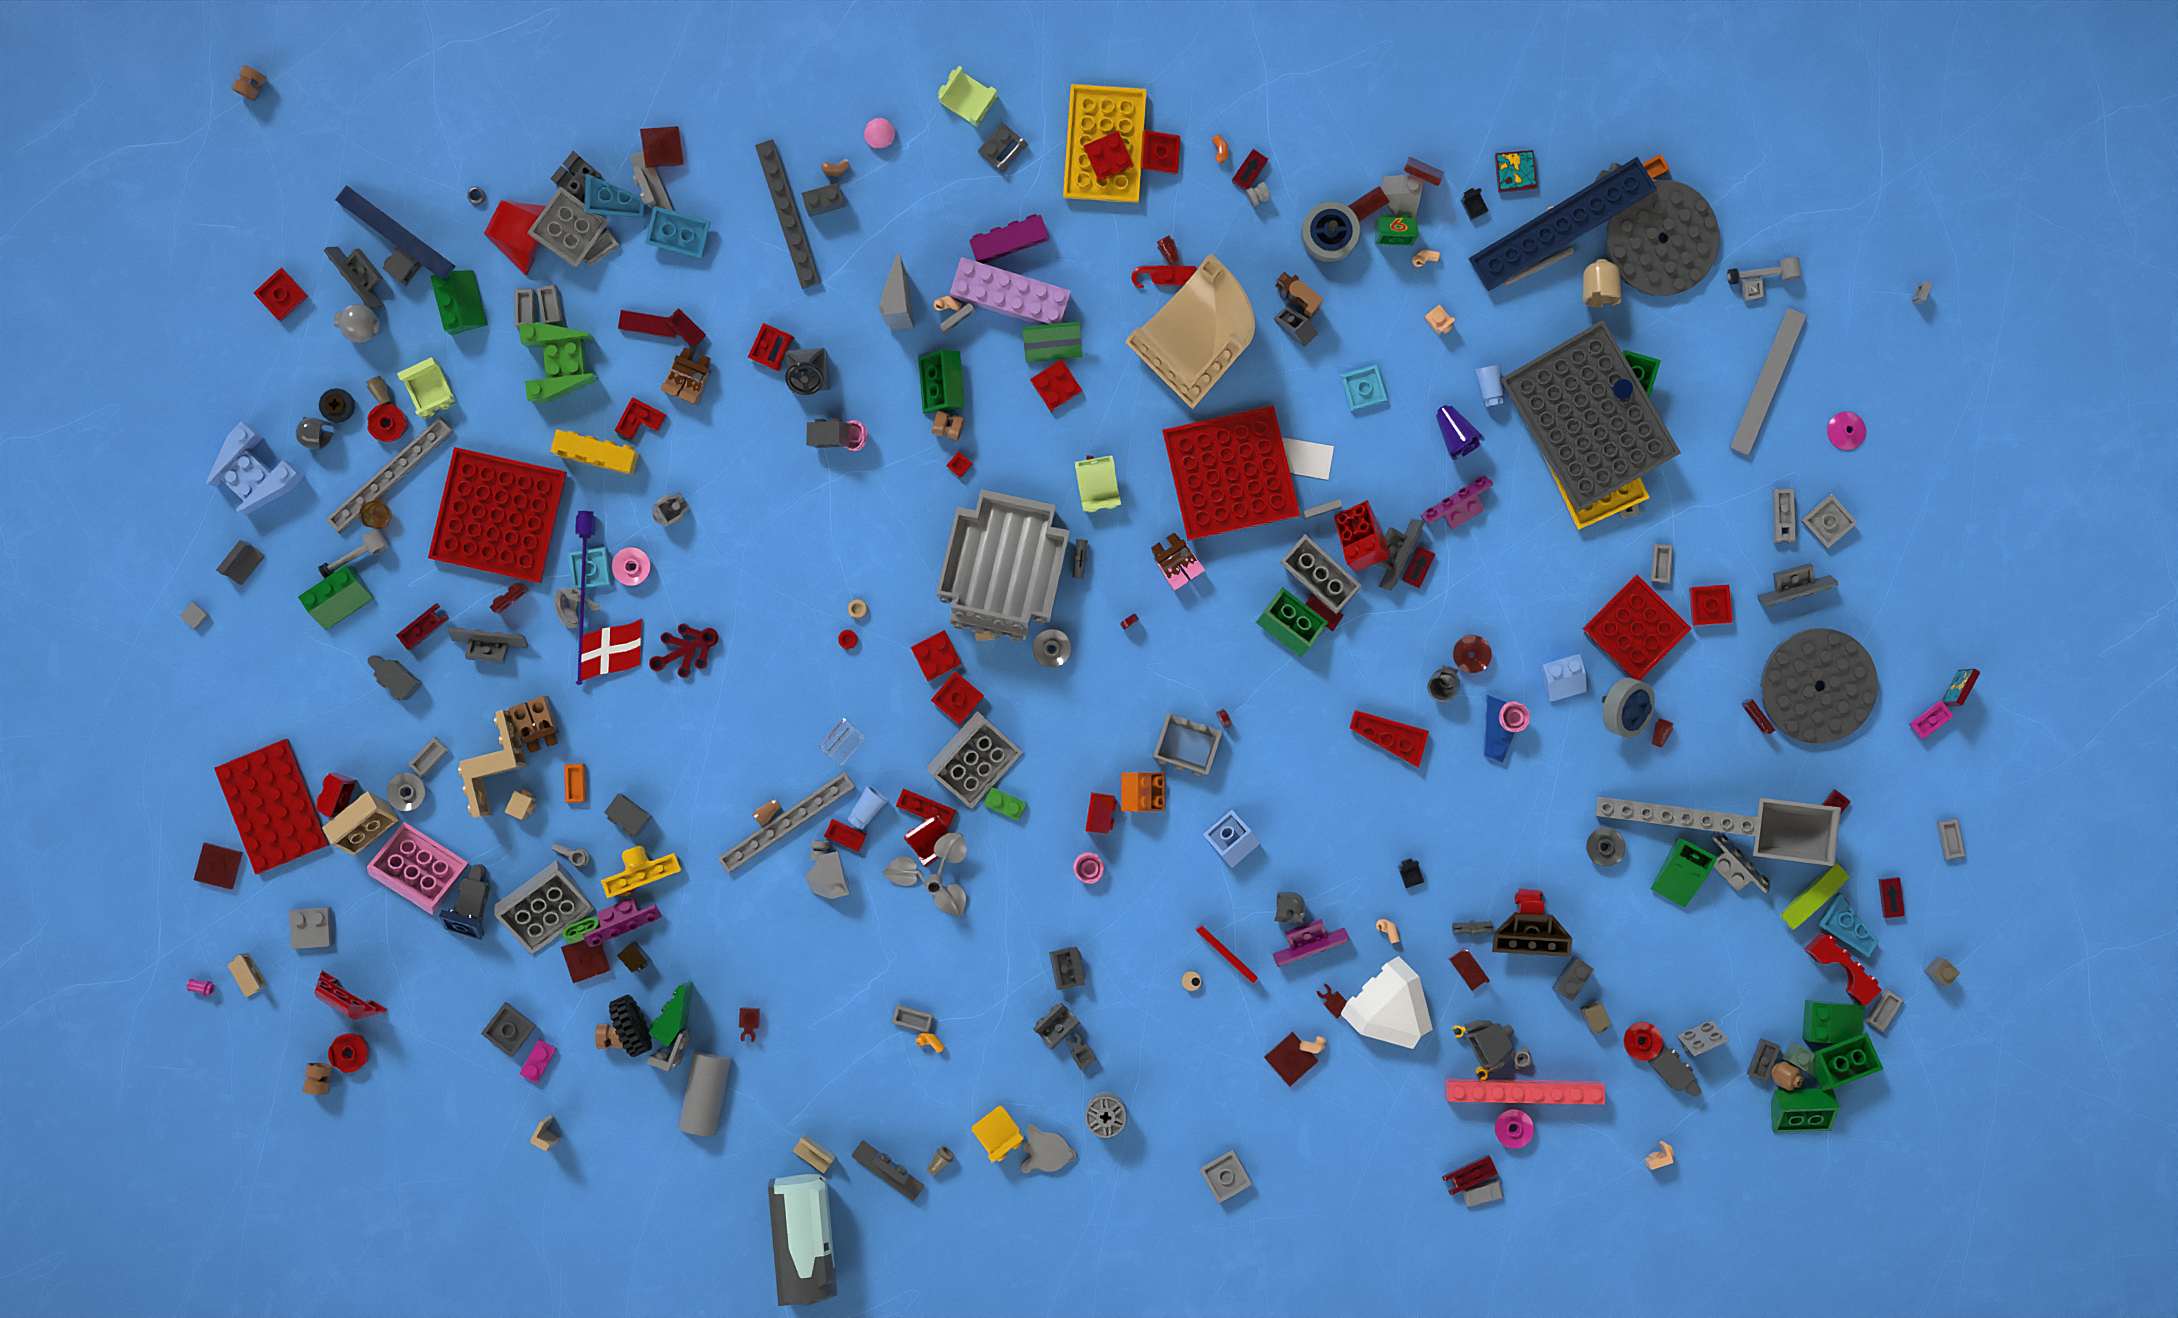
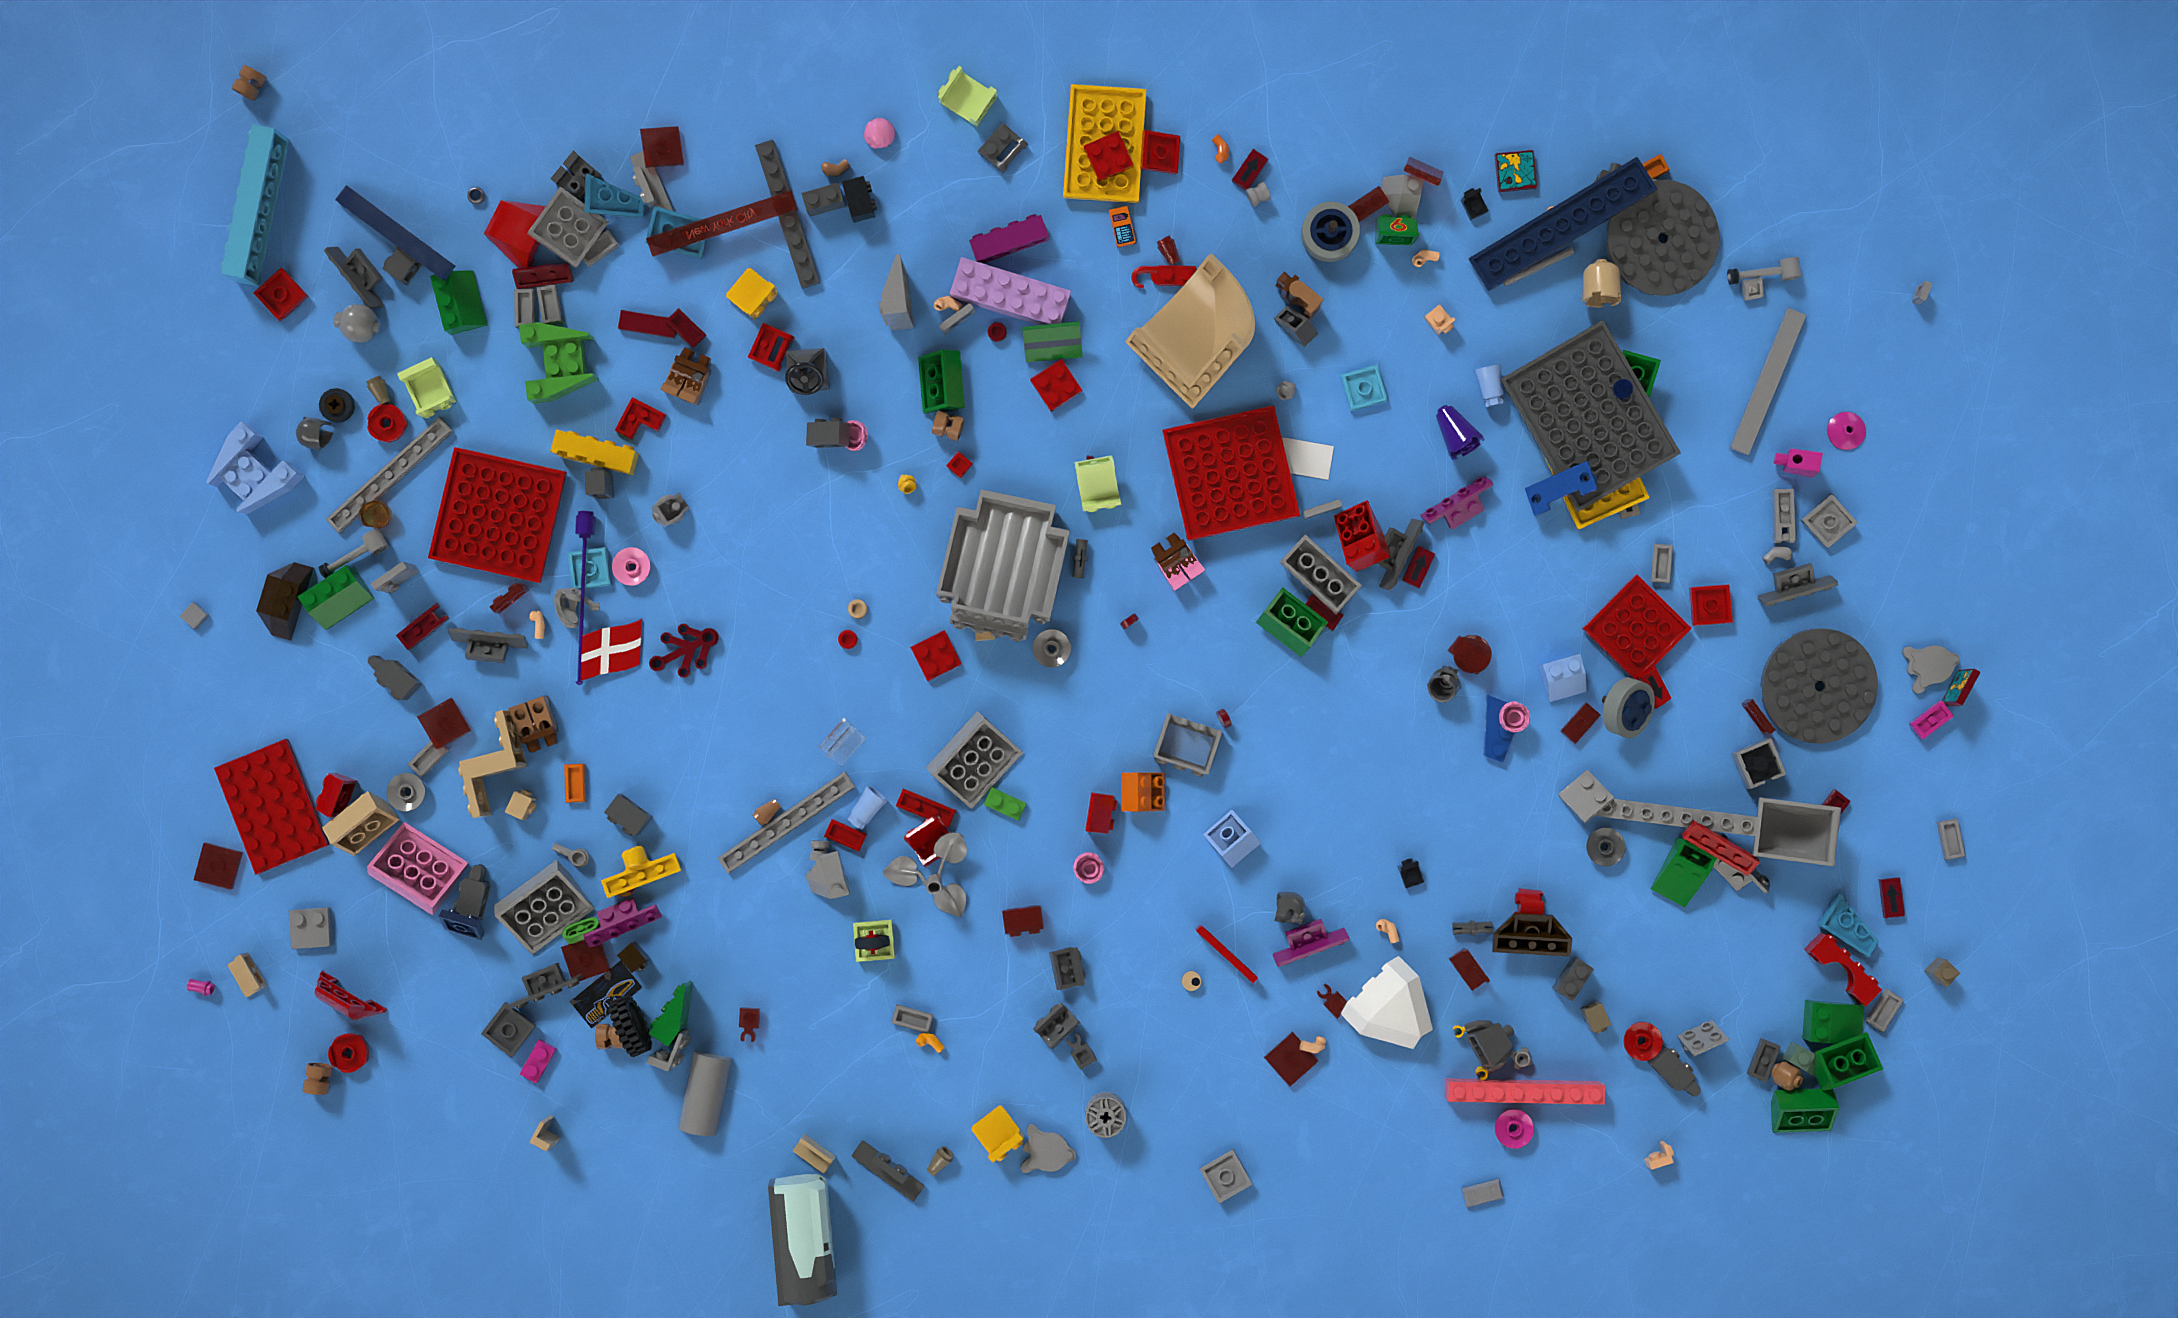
(240, 562): dark grey panel -> none
(254, 205): none -> medium azure brick
(279, 599): none -> dark brown wedge
(393, 578): none -> light grey plate
(444, 723): none -> clear red plate
(539, 624): none -> light nougat arm
(542, 275): none -> dark red tile
(542, 982): none -> dark grey bracket
(595, 999): none -> black sticker
(599, 483): none -> dark grey brick
(721, 223): none -> clear red tile
(752, 293): none -> yellow bracket
(858, 199): none -> black brick
(874, 940): none -> yellowish green plate
(907, 484): none -> yellow plate
(957, 698): red plate -> none
(997, 332): none -> dark red tile
(1022, 920): none -> clear red brick
(1122, 226): none -> tile
(1286, 390): none -> light grey plate
(1398, 738): red wing -> none
(1468, 655): none -> clear red plate
(1471, 1174): dark red hinge -> none
(1561, 486): none -> blue brick
(1580, 722): none -> clear red plate
(1586, 796): none -> light grey plate
(1660, 691): none -> red tile
(1661, 732): clear red cone -> none
(1720, 848): none -> red plate
(1758, 763): none -> piece
(1780, 552): none -> light grey arm
(1808, 462): none -> dark pink torso
(1814, 896): lime slope -> none
(1930, 665): none -> light grey tile

